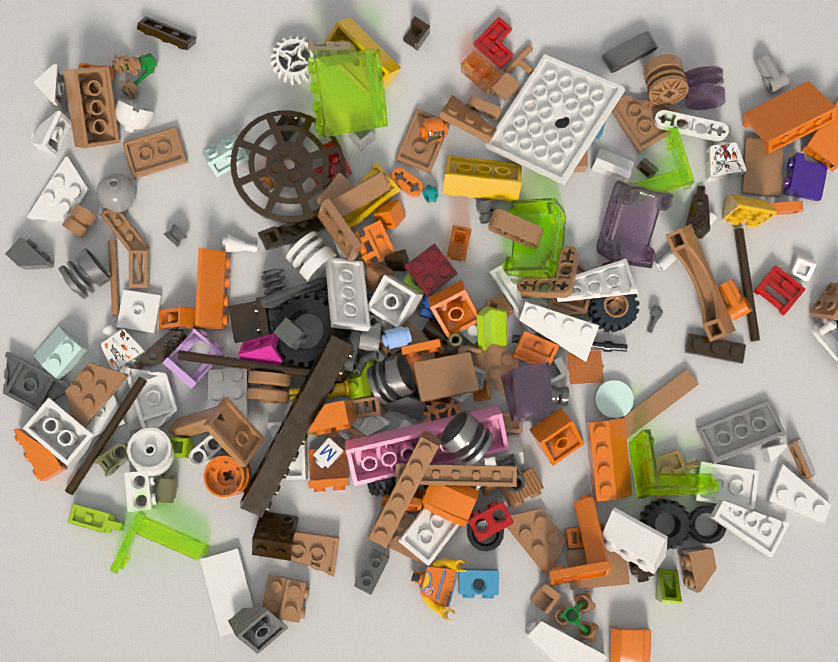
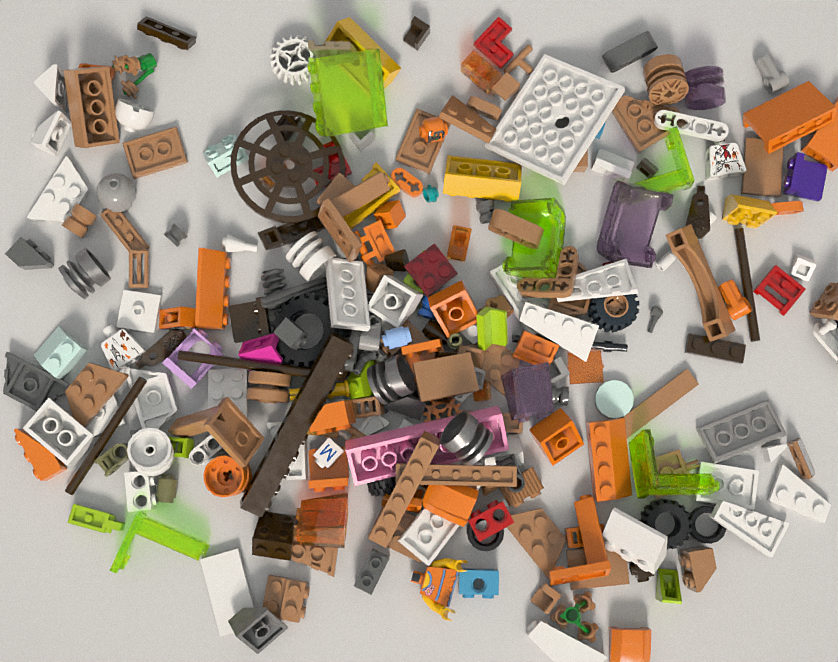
(114, 277): medium nougat bar -> none
(322, 521): none -> clear orange slope

